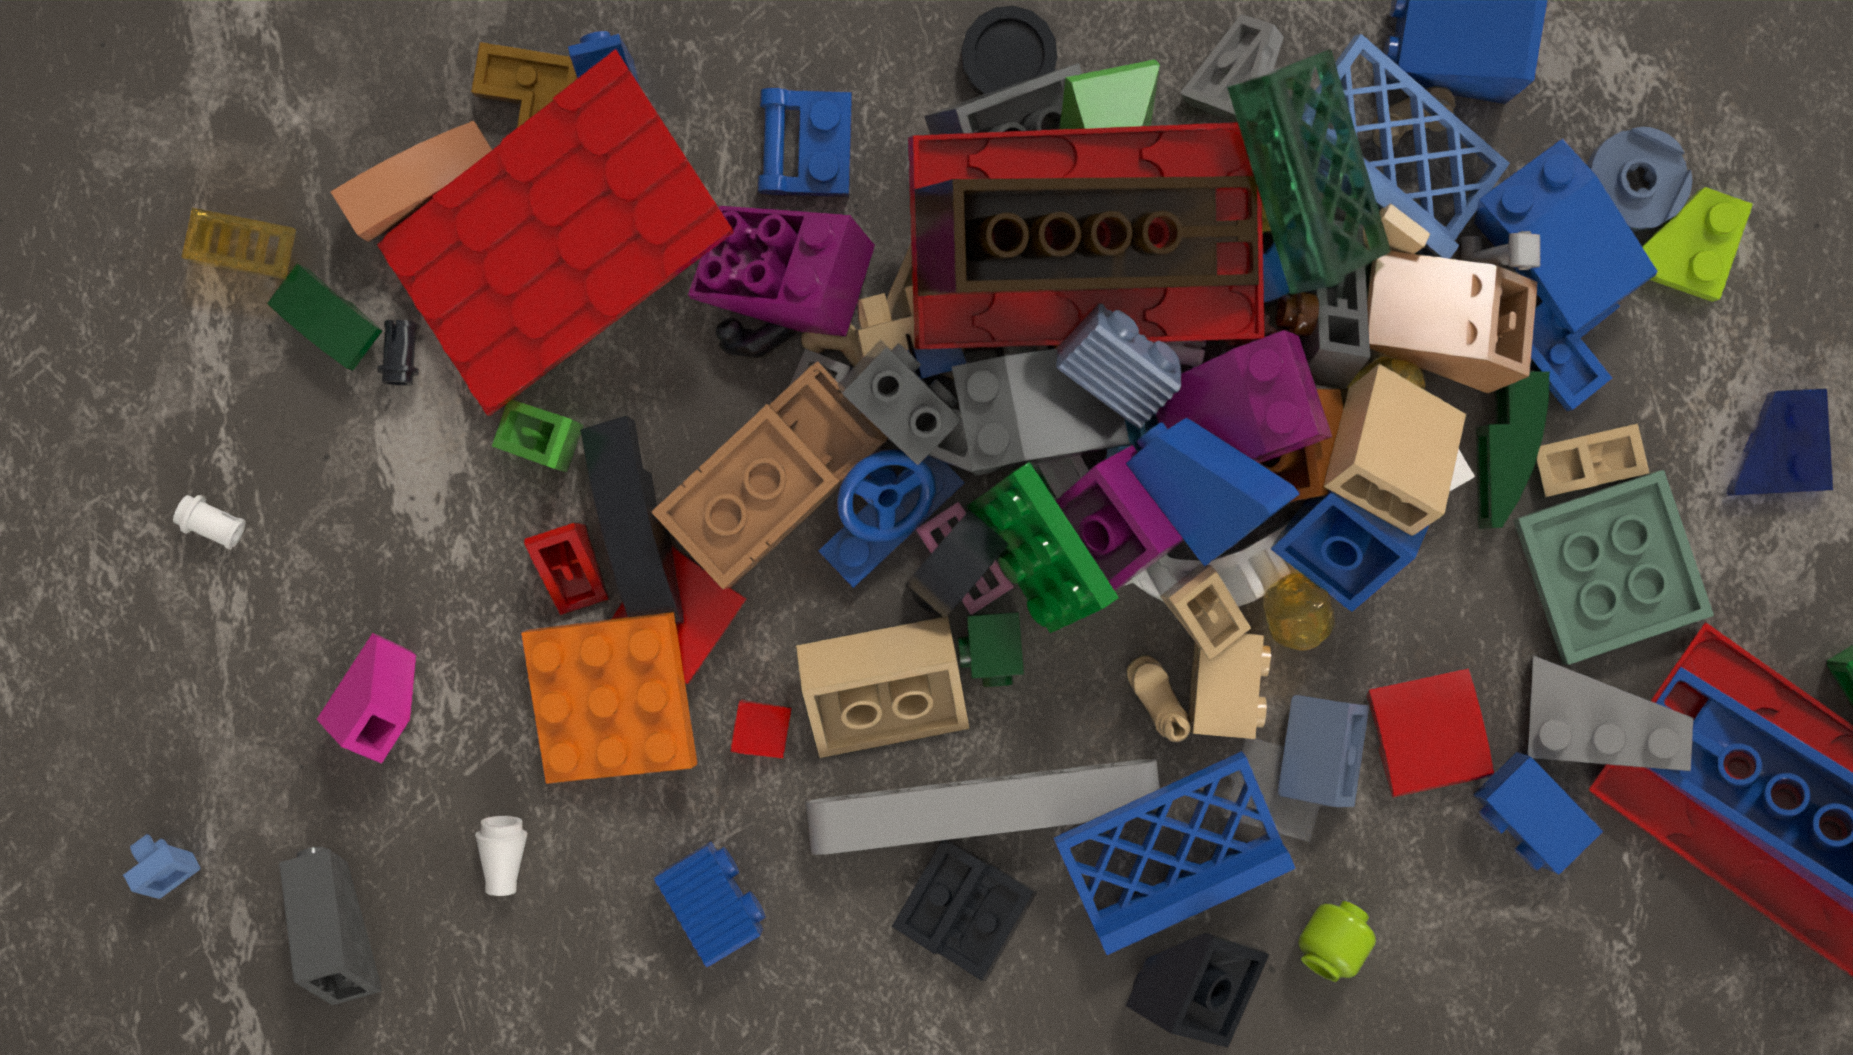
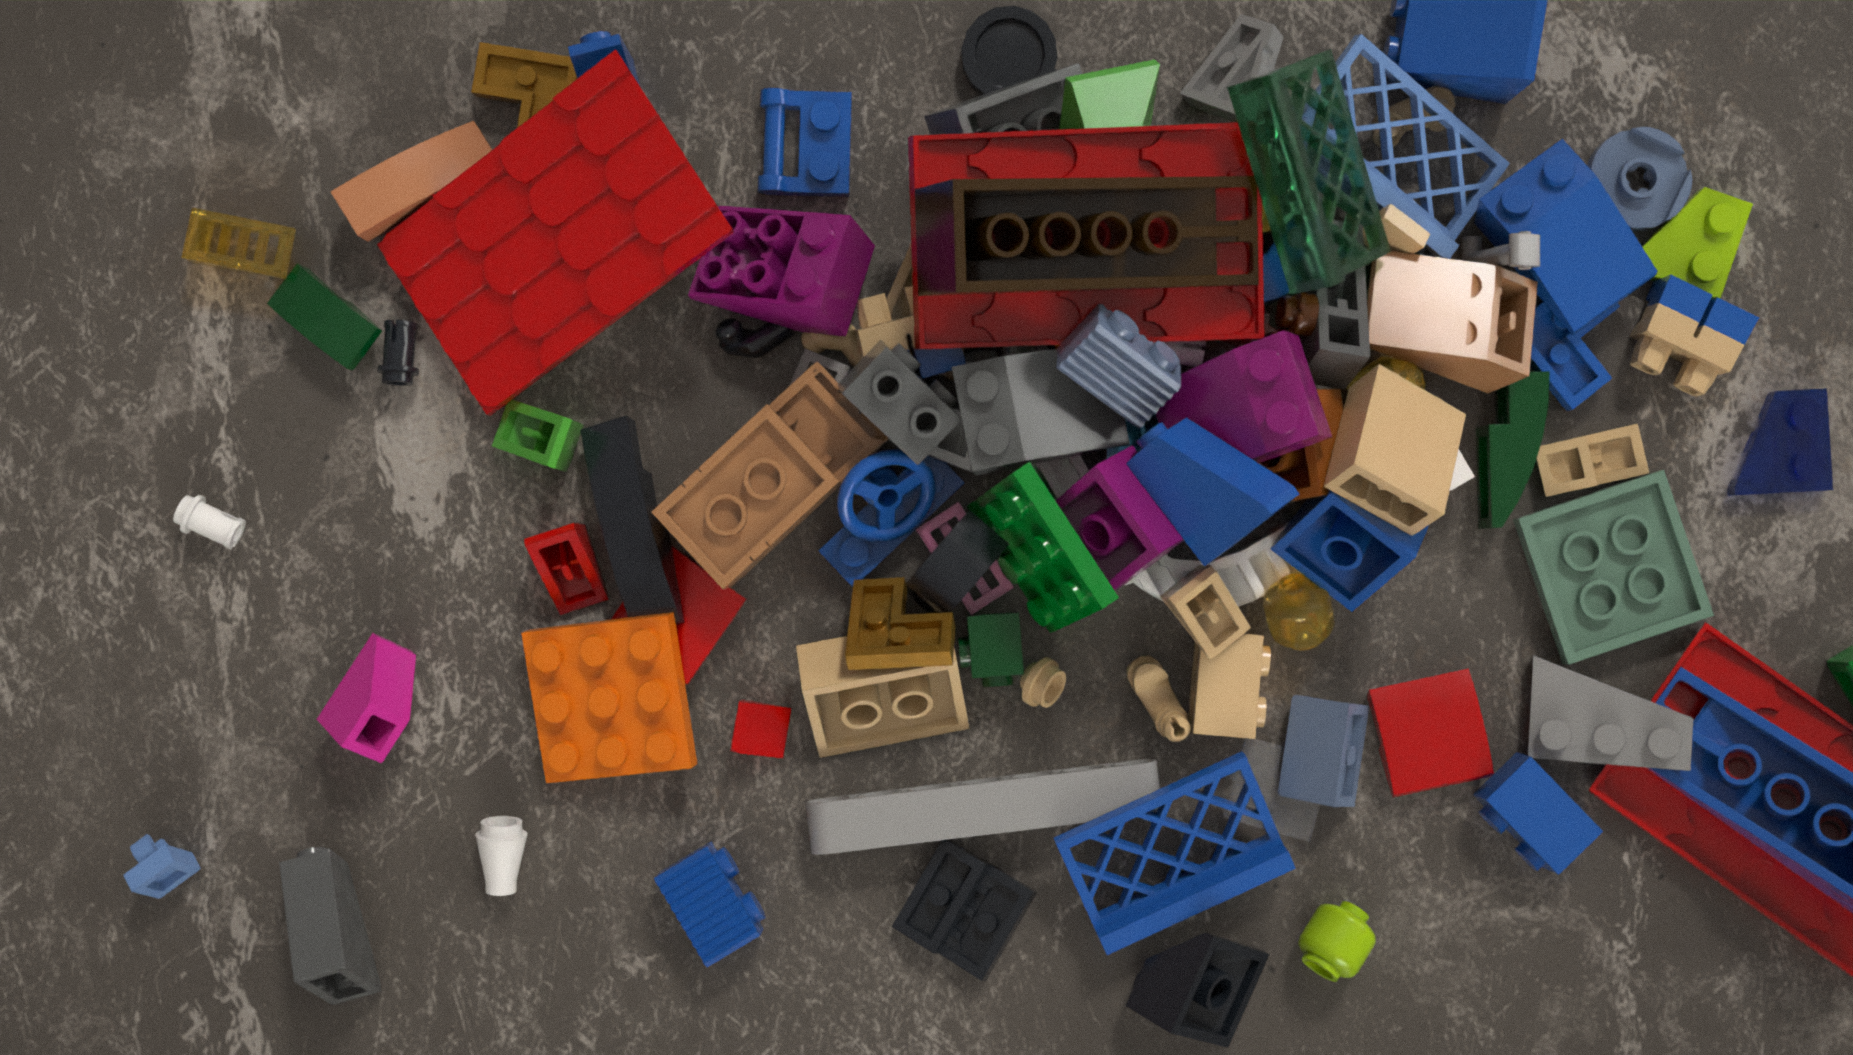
(886, 637): none -> pearl gold plate
(1042, 683): none -> tan plate
(1691, 329): none -> tan hips

